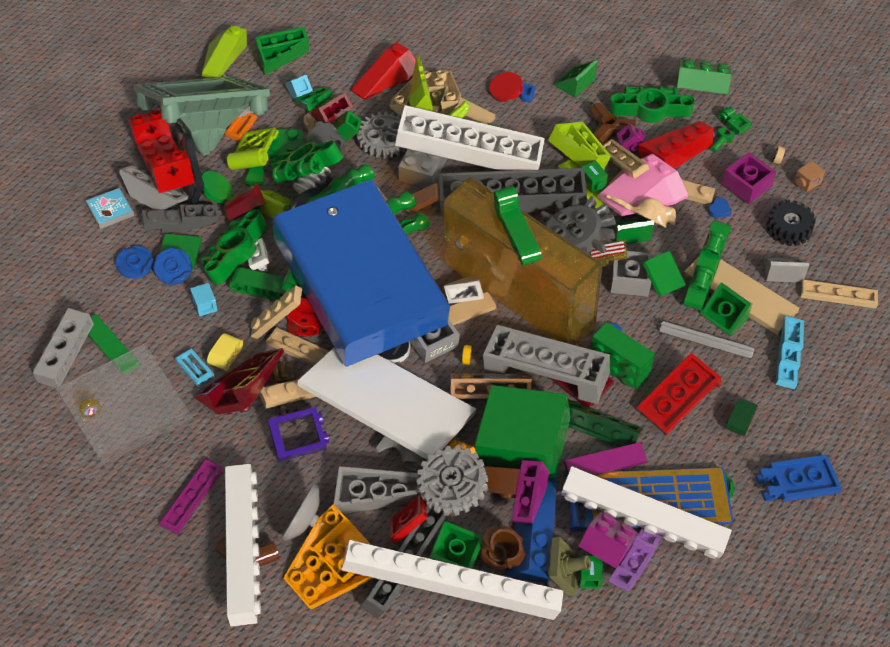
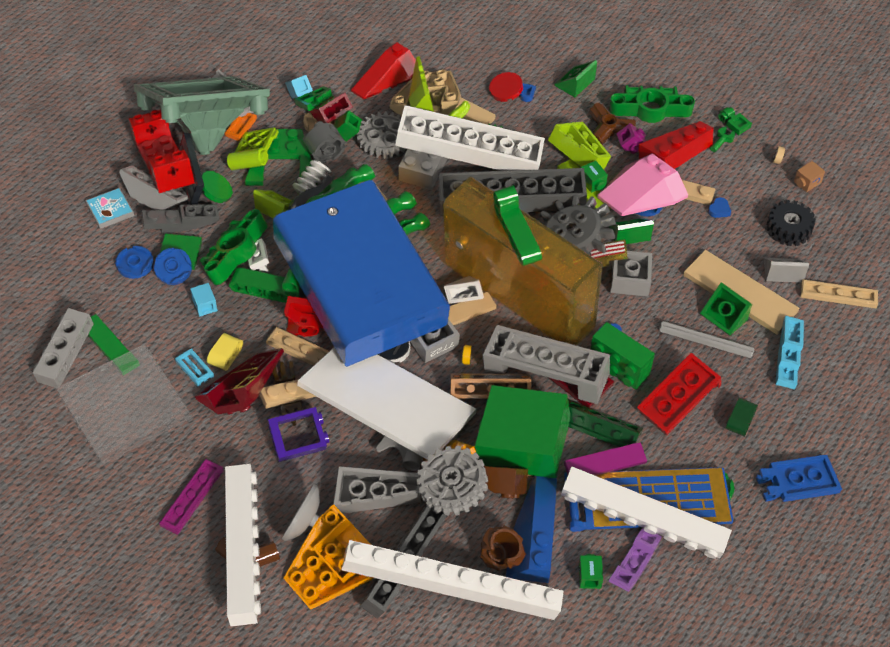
(89, 408): clear yellow tile -> none
(224, 51): lime wedge -> none
(244, 202): dark red brick -> none
(276, 312): tan plate -> none
(281, 48): green wedge -> none
(305, 160): green piece -> none
(408, 519): red tile -> none
(425, 197): medium nougat tile -> none
(456, 546): green slope -> none
(530, 491): magenta slope -> none
(565, 566): olive plate -> none
(608, 539): magenta brick -> none
(625, 159): tan tile -> none
(650, 209): tan animal -> none
(664, 274): green slope -> none
(704, 76): brick -> none
(707, 265): green piece -> none
(748, 178): magenta brick -> none

